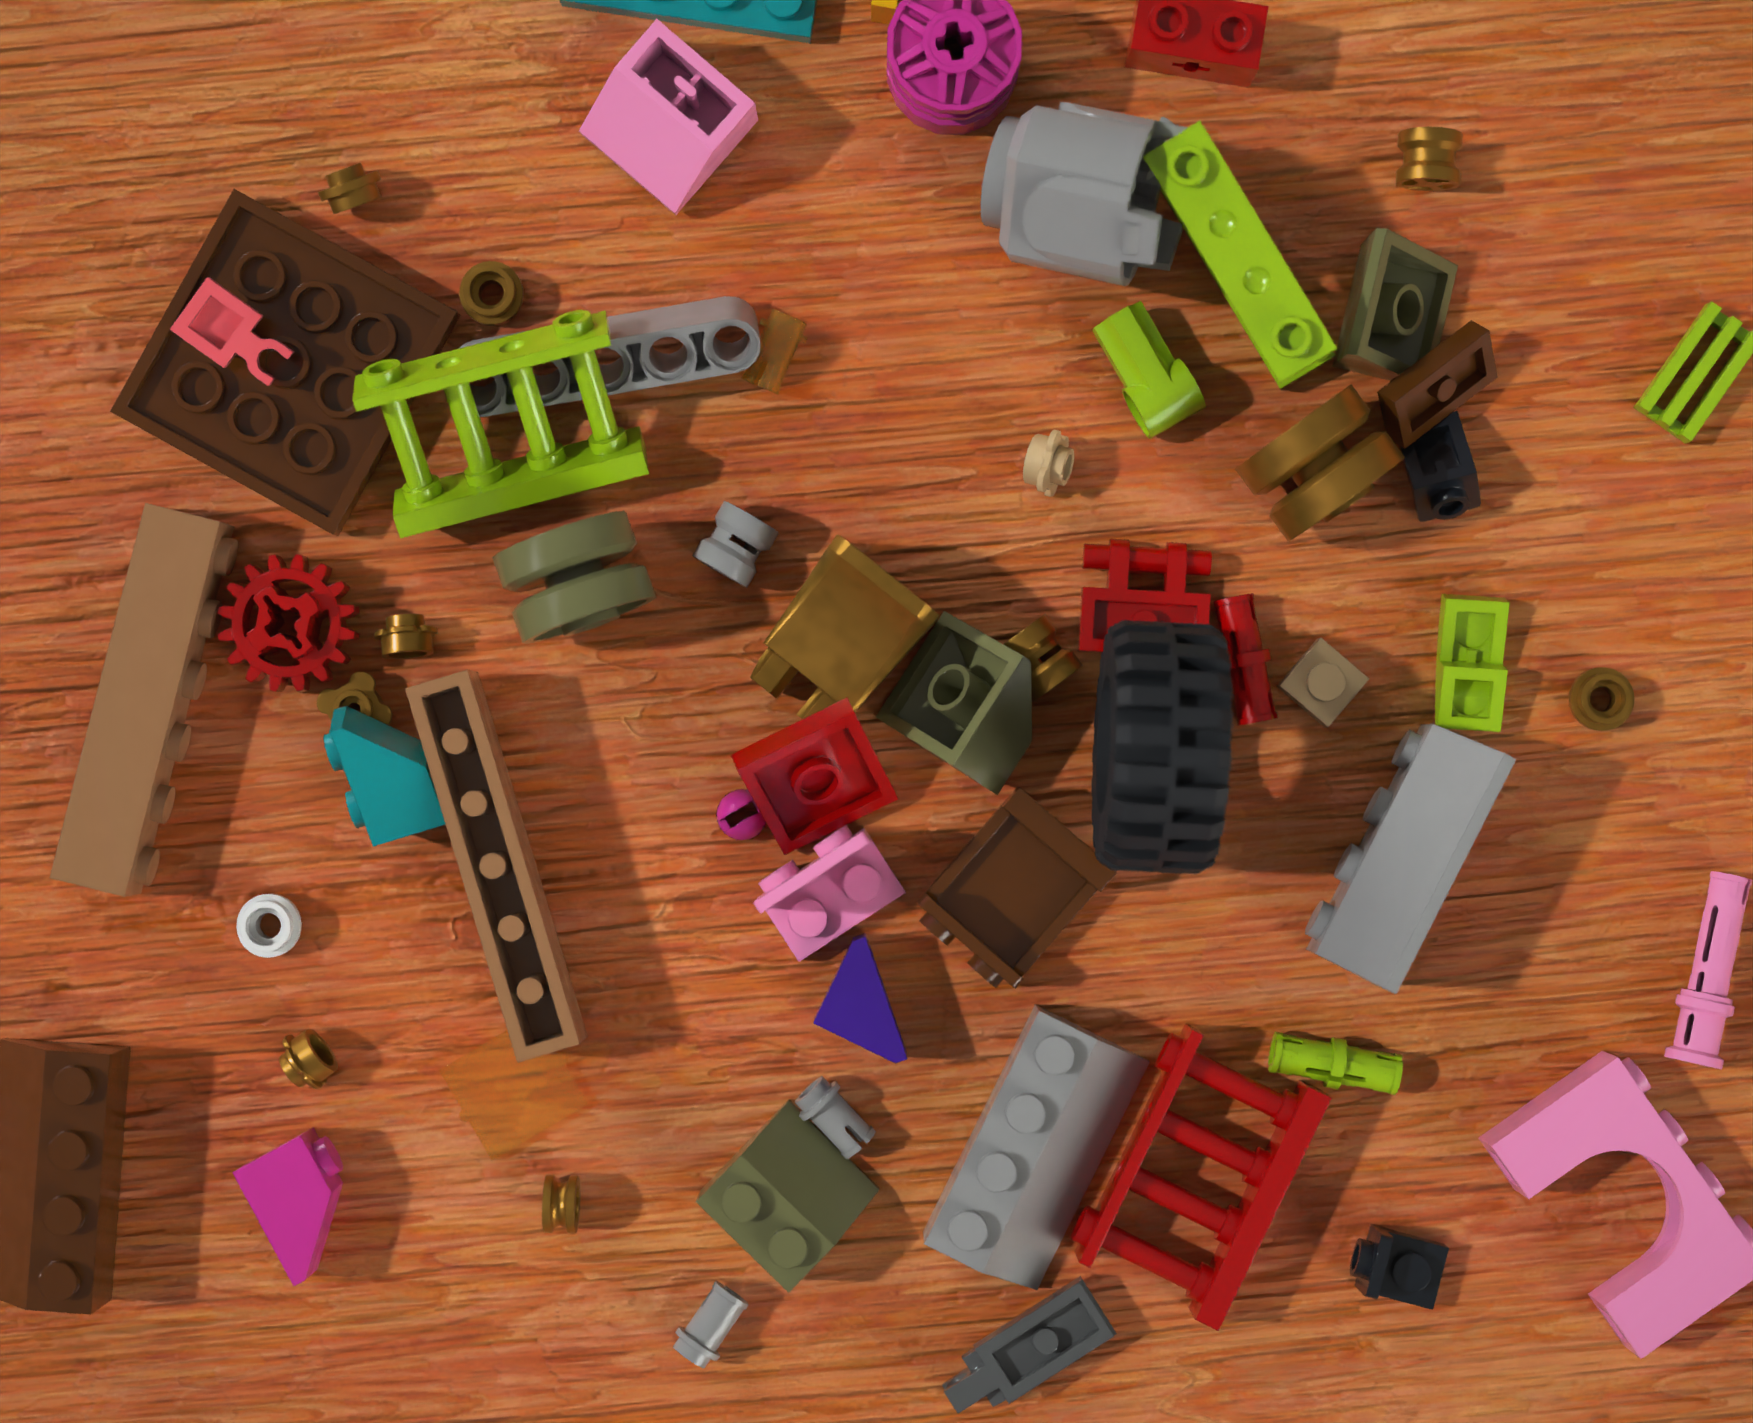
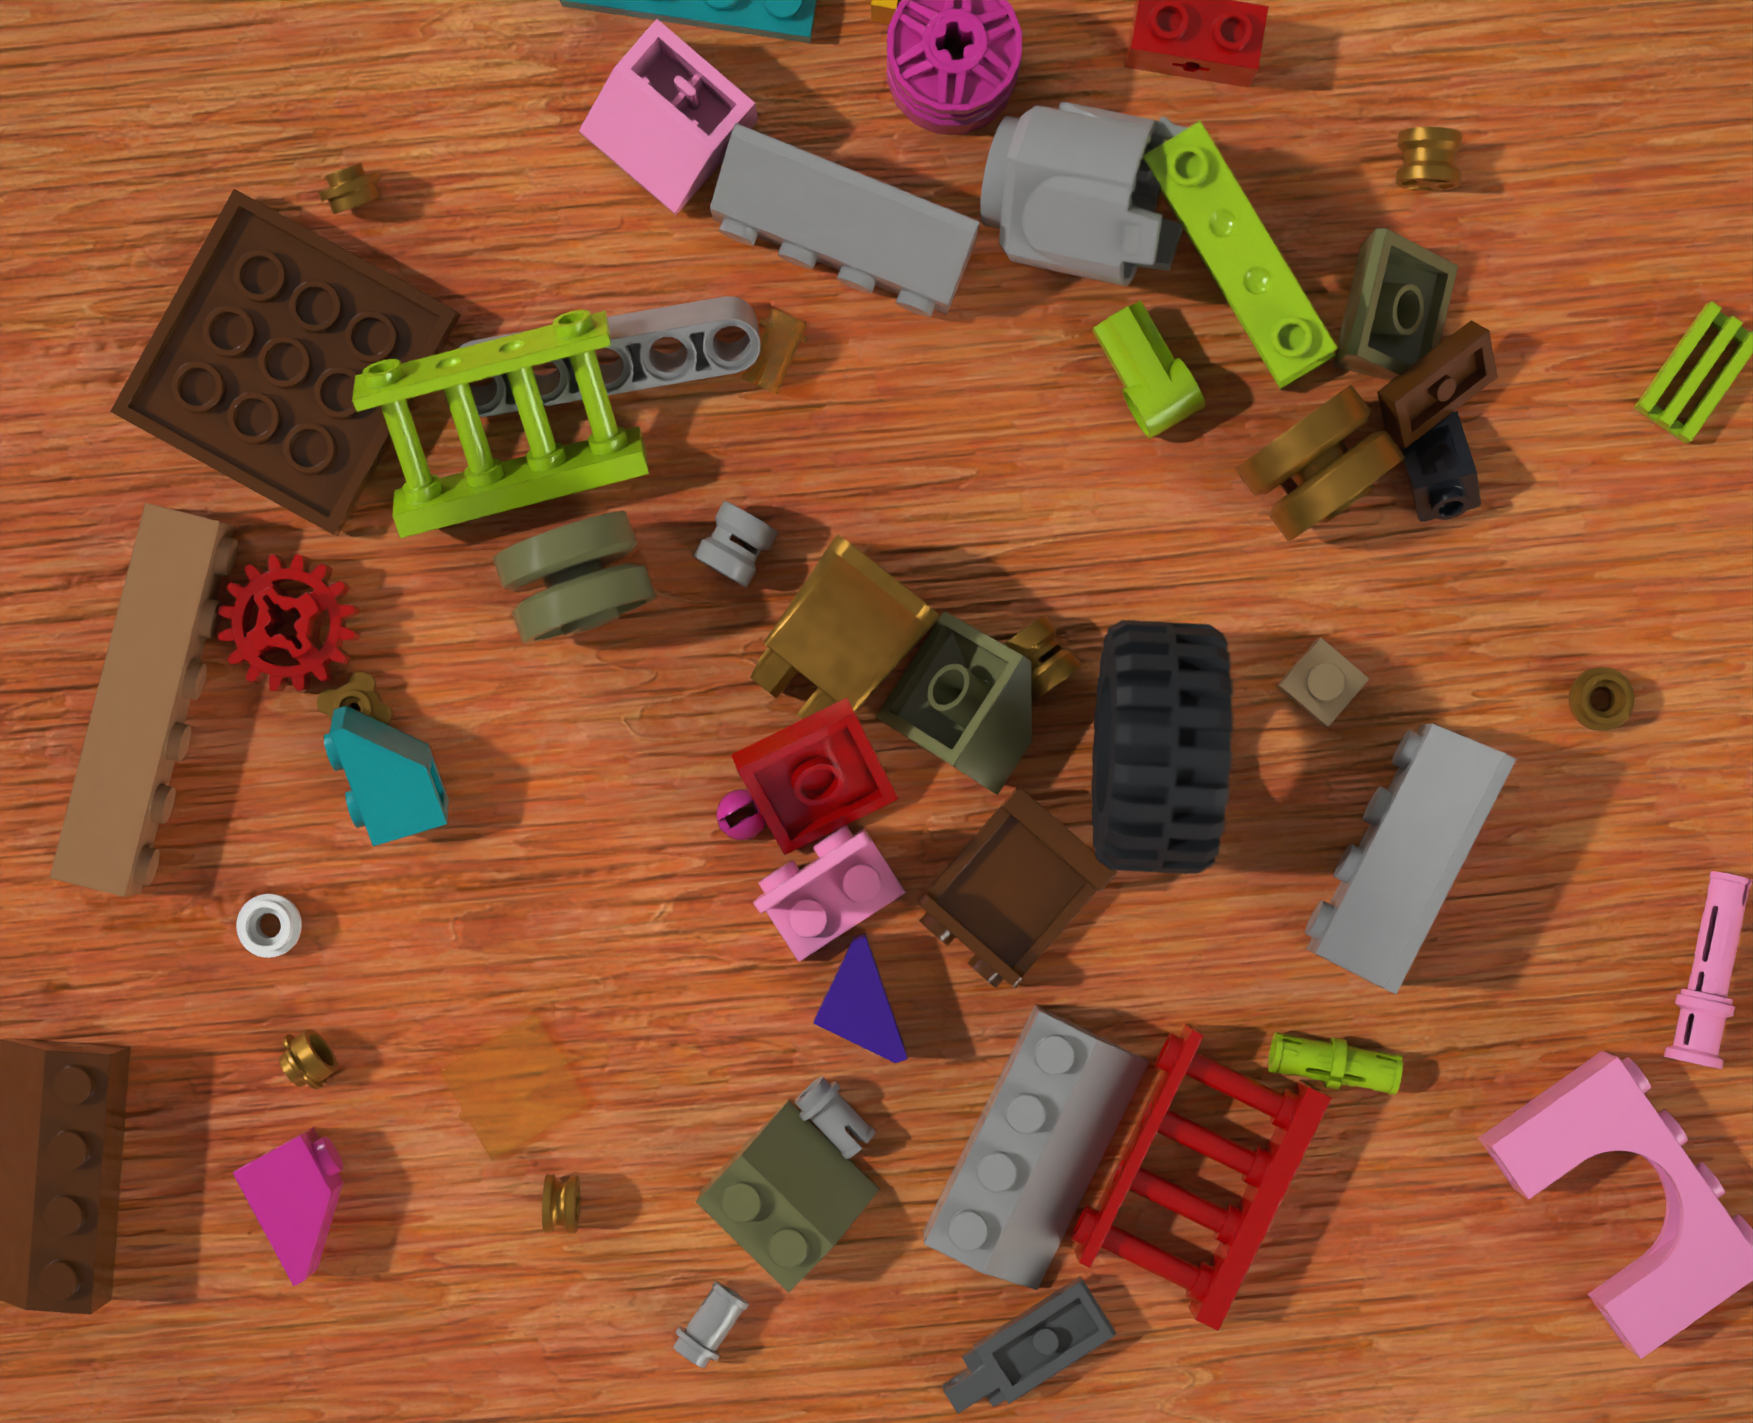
(224, 326): coral plate -> none
(406, 637): pearl gold plate -> none
(483, 275): pearl gold plate -> none
(496, 864): medium nougat brick -> none
(842, 222): none -> light grey slope
(1048, 462): tan plate -> none
(1108, 606): red plate -> none
(1248, 659): red pin -> none
(1398, 1266): black bracket -> none
(1470, 662): lime slope -> none

